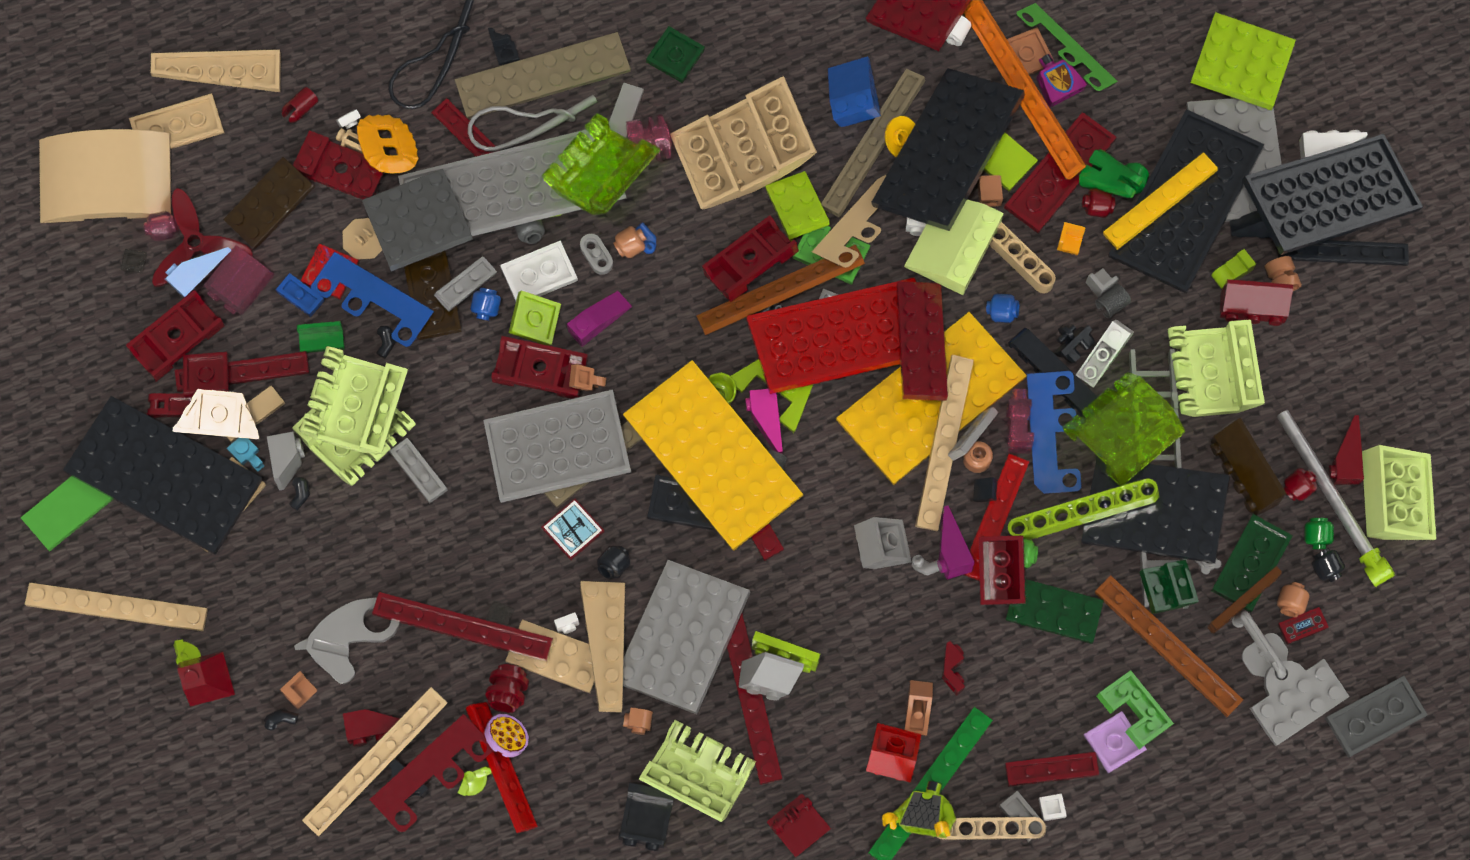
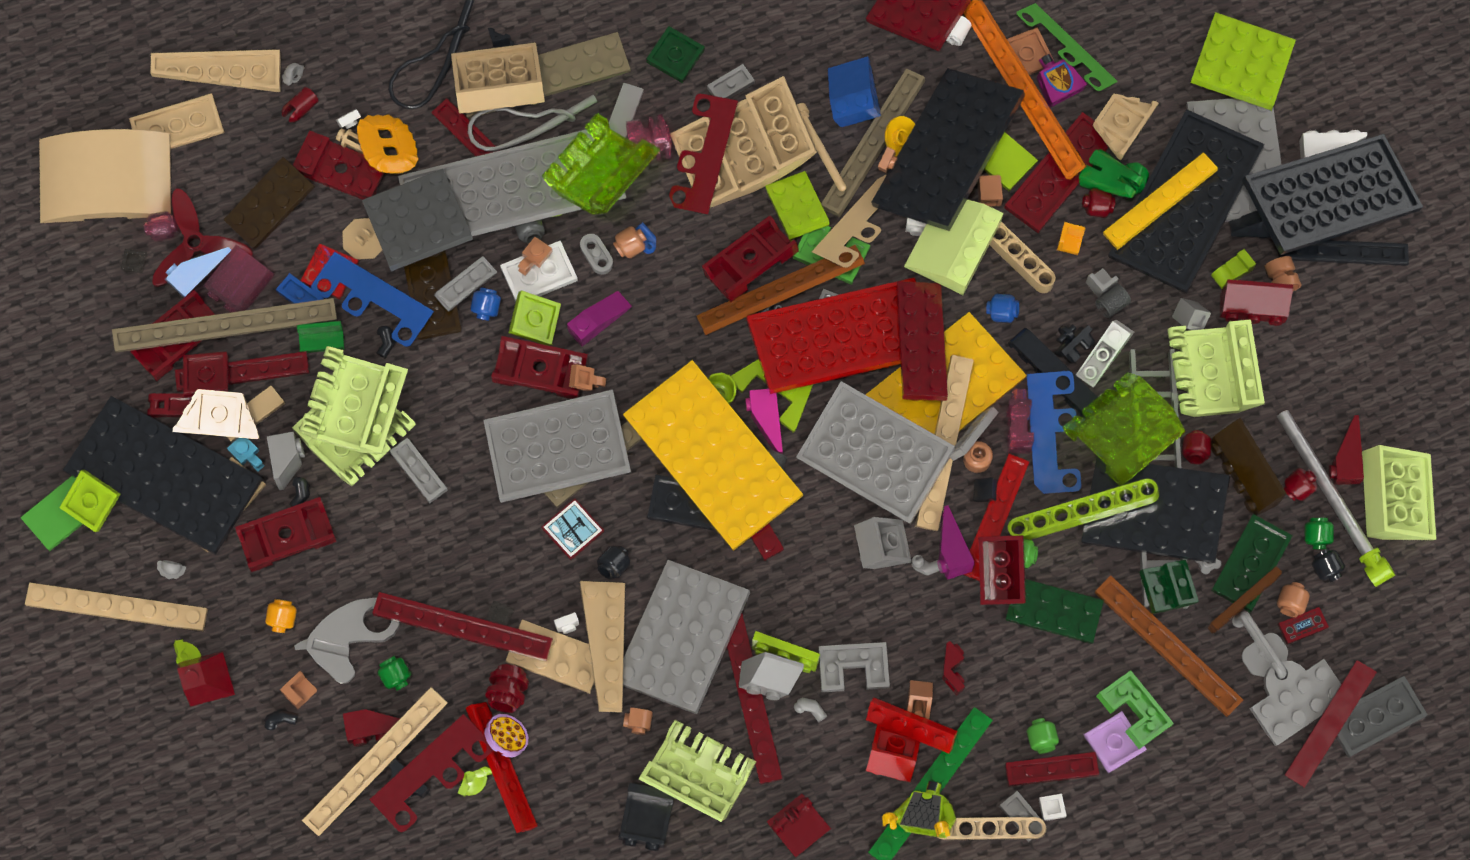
(90, 500): none -> lime plate
(170, 569): none -> light grey piece
(223, 325): none -> dark tan plate
(280, 615): none -> light orange head
(291, 71): none -> light grey piece
(308, 529): none -> dark red piece
(394, 673): none -> green head
(497, 78): none -> tan slope
(534, 254): none -> nougat plate
(710, 159): none -> dark red piece
(731, 83): none -> light grey plate
(812, 706): none -> light grey arm
(821, 149): none -> tan piece
(839, 657): none -> light grey plate
(875, 452): none -> light grey plate
(888, 160): none -> nougat plate
(911, 725): none -> red plate
(1042, 736): none -> bright green head
(1122, 122): none -> tan wing
(1191, 314): none -> light grey panel
(1196, 447): none -> dark red head
(1330, 723): none -> dark red tile

